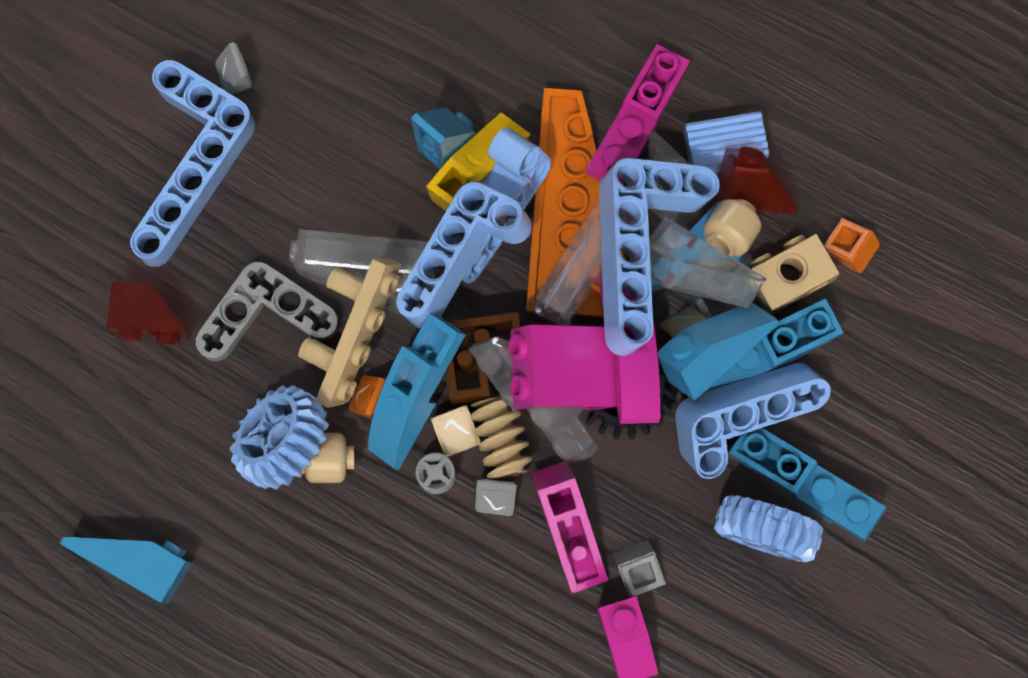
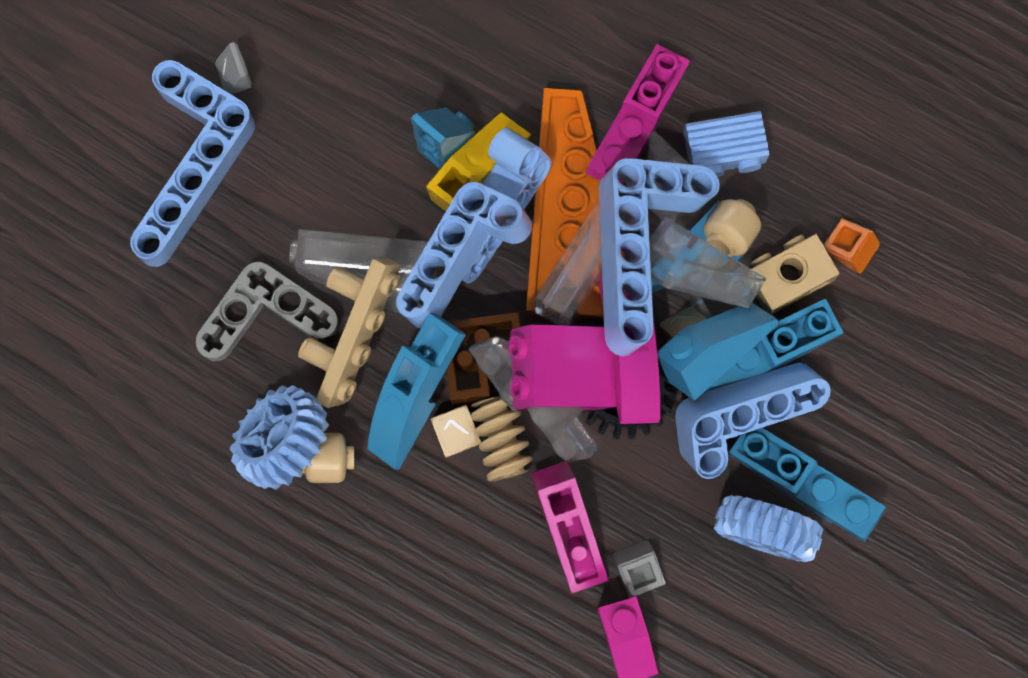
(142, 311): clear red slope -> none
(142, 564): dark azure slope -> none
(366, 396): orange slope -> none
(430, 469): light grey wheel -> none
(495, 497): light grey slope -> none
(751, 177): clear red slope -> none

